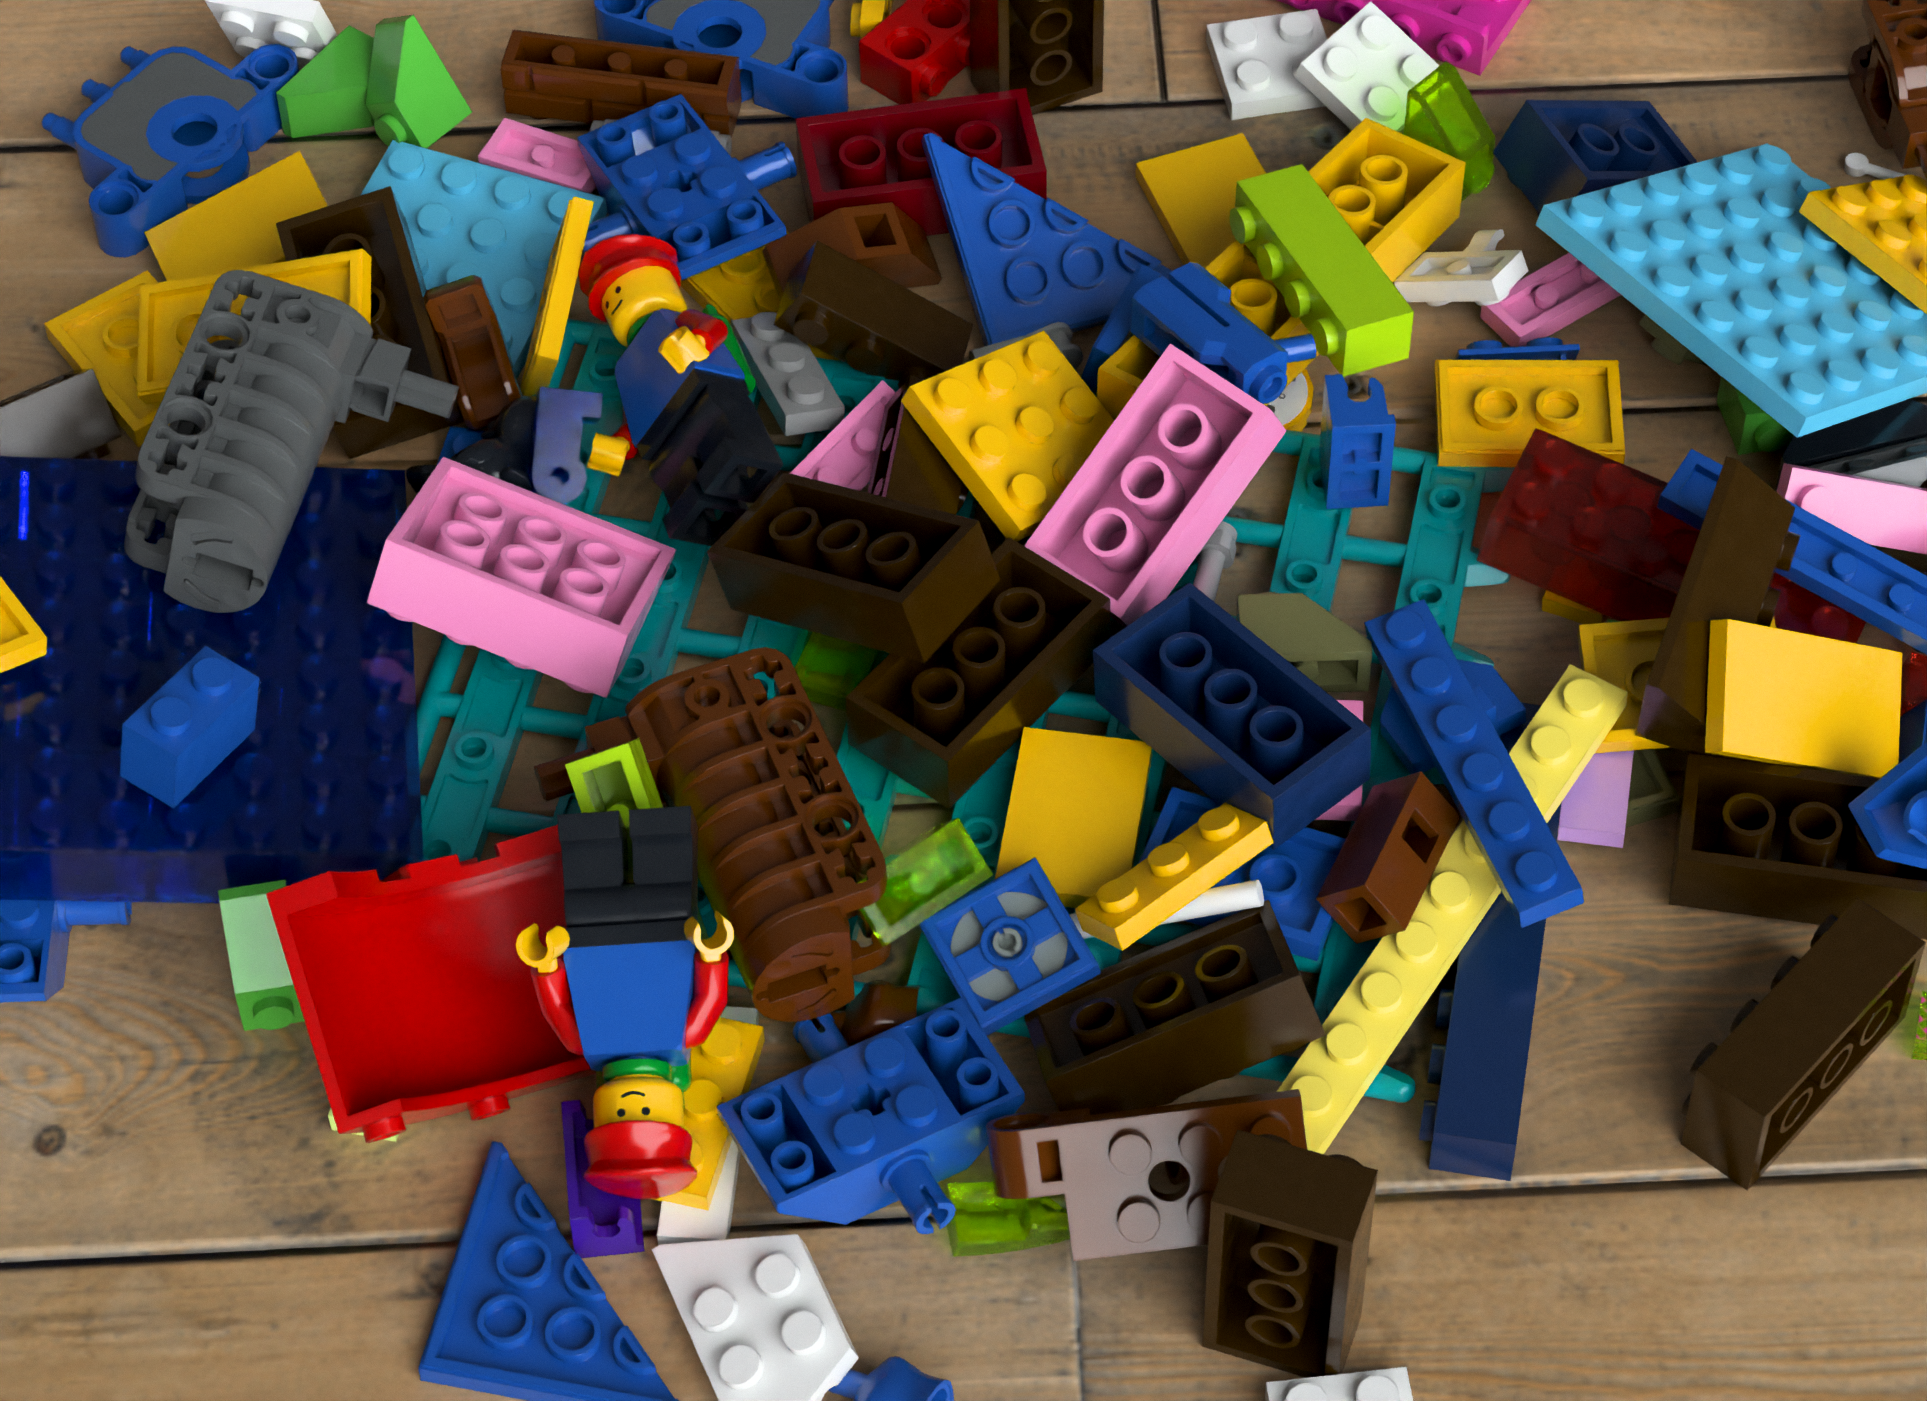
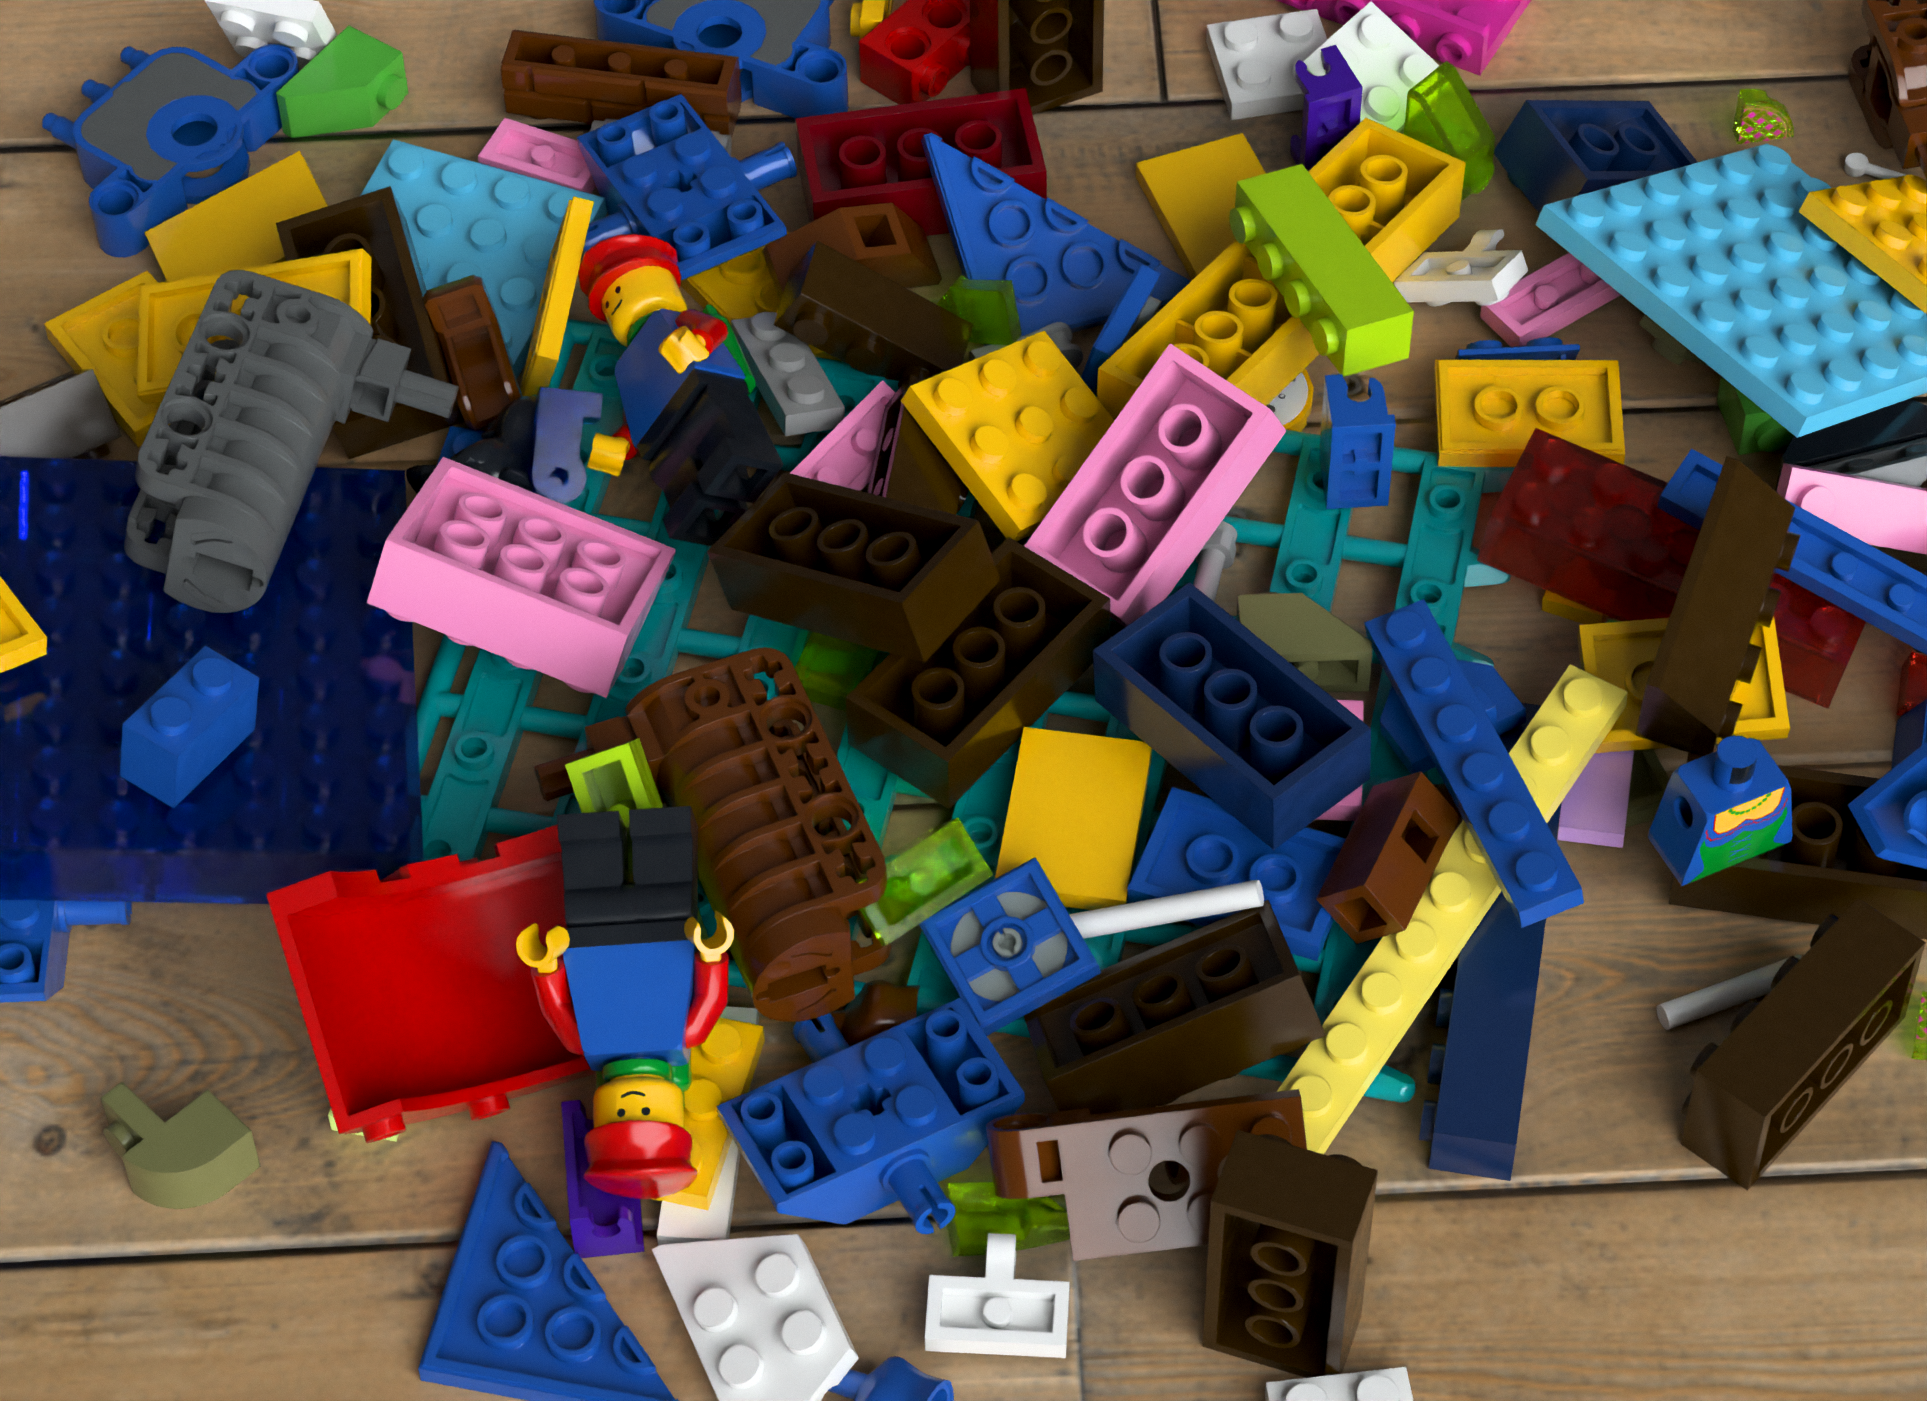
(181, 1160): none -> olive brick
(257, 958): bright green slope -> none
(410, 86): bright green slope -> none
(988, 306): none -> clear neon green slope
(997, 1311): none -> white plate
(1173, 875): yellow plate -> none
(1197, 318): blue piece -> none
(1329, 107): none -> dark purple hinge
(1718, 996): none -> white piece
(1722, 810): none -> blue torso
(1760, 118): none -> clear neon green tile
(1802, 700): yellow tile -> none

